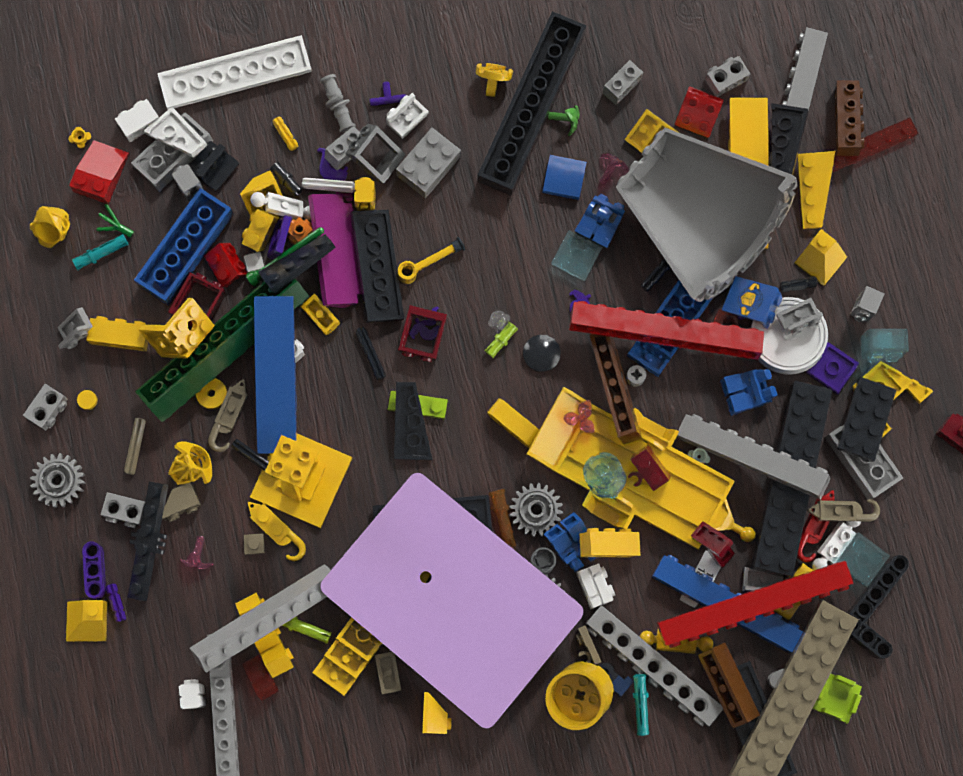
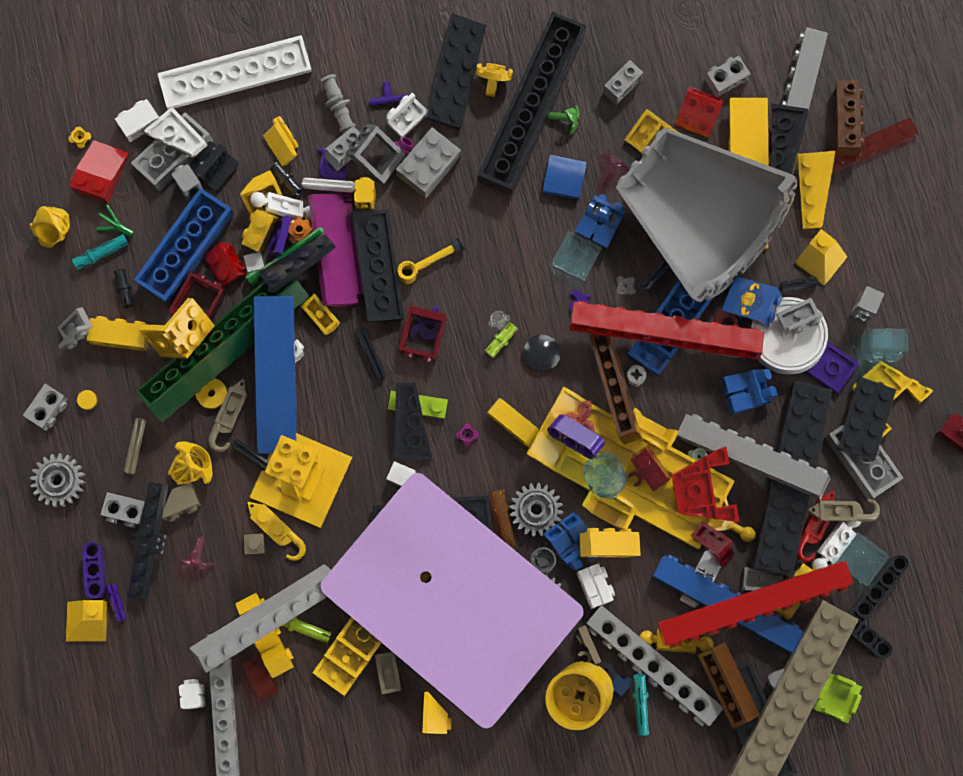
(123, 288): none -> black pin
(280, 145): none -> yellow tile
(399, 474): none -> white brick
(405, 145): none -> magenta plate
(455, 71): none -> black plate
(467, 430): none -> magenta plate
(576, 436): none -> beam
(625, 290): none -> clear plate
(695, 490): none -> red wing

